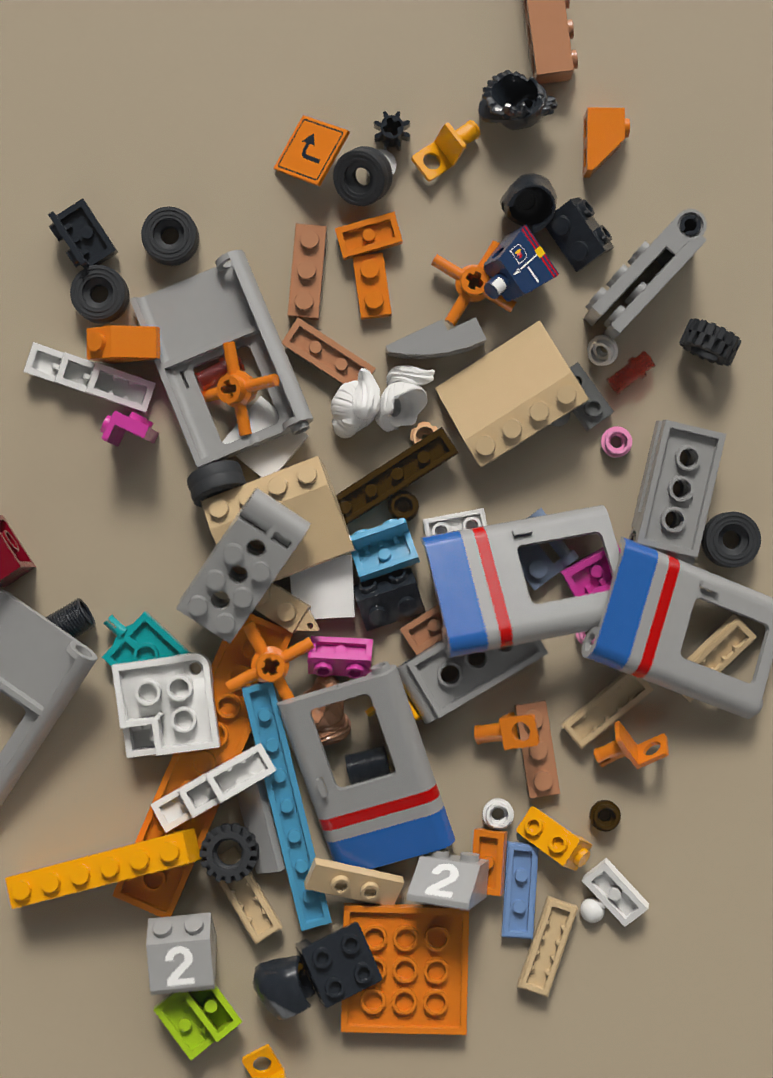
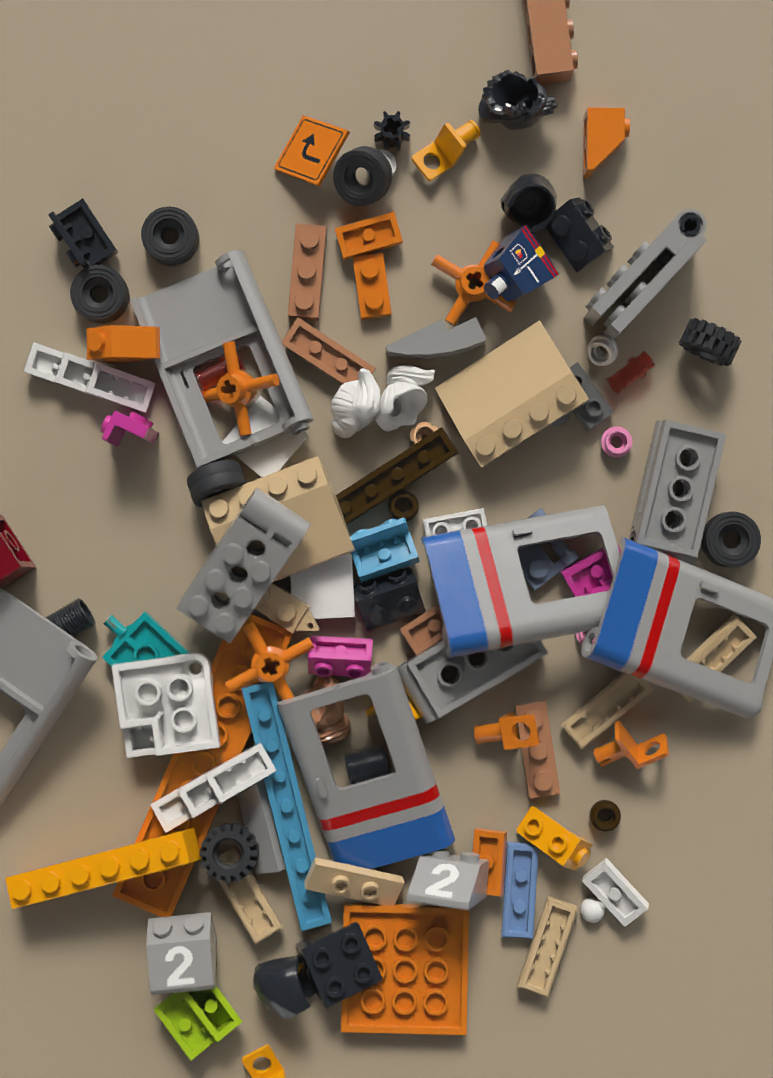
(505, 820): white plate -> none

